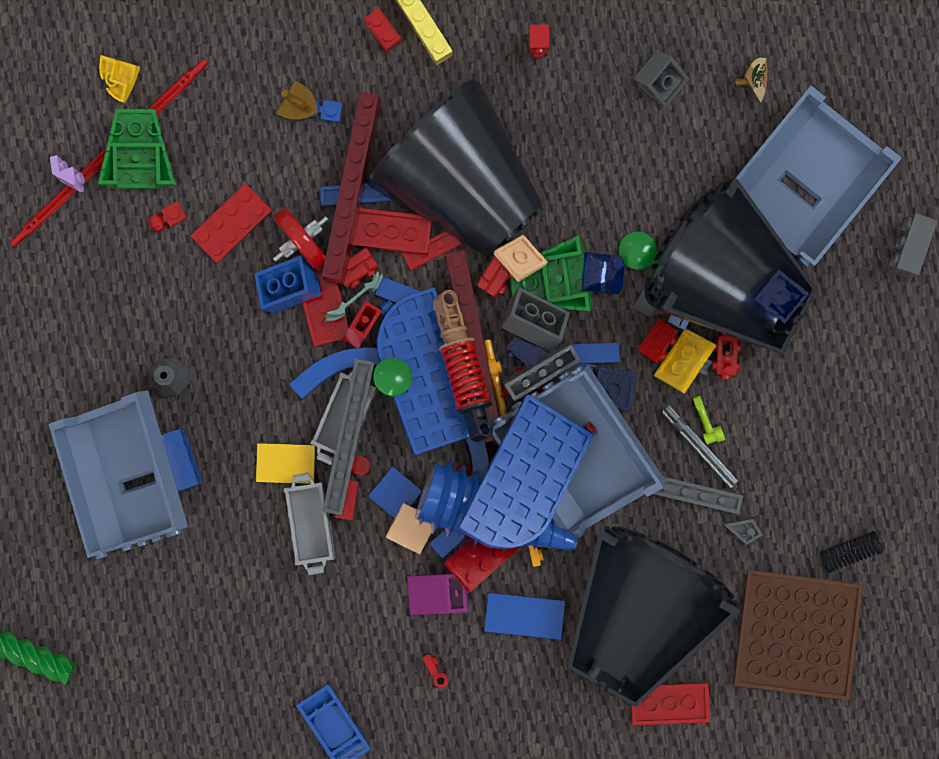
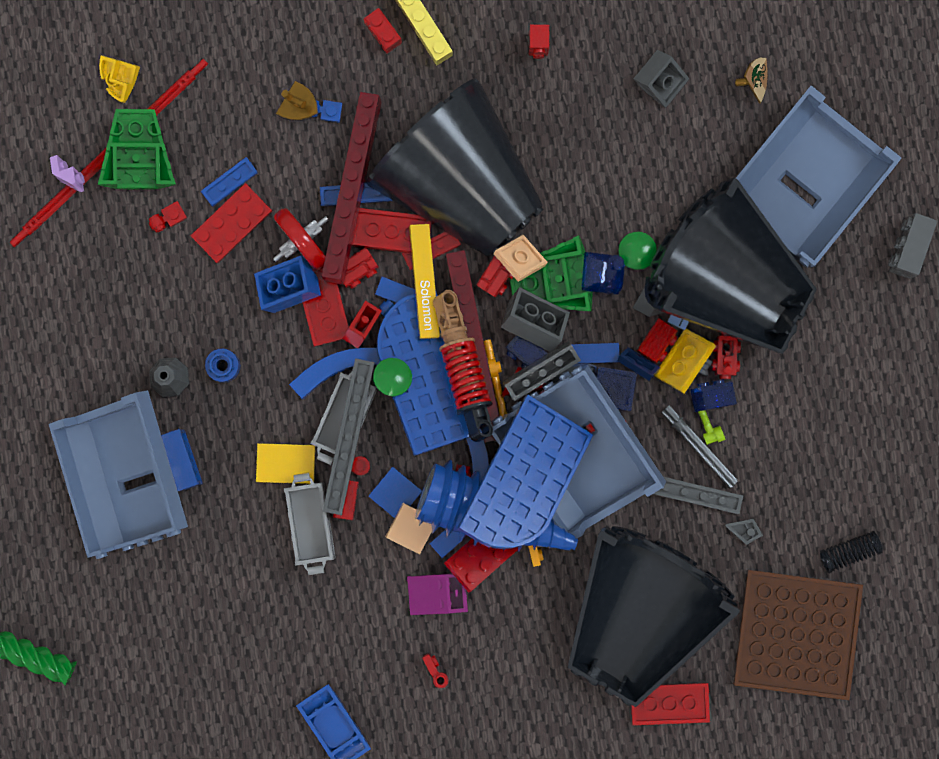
(212, 365): none -> blue piece
(229, 181): none -> blue tile
(340, 312): sand green piece -> none
(424, 281): none -> yellow tile
(524, 616): blue tile -> none
(638, 364): none -> dark blue tile
(713, 396): none -> clear blue brick
(781, 296): clear blue slope -> none

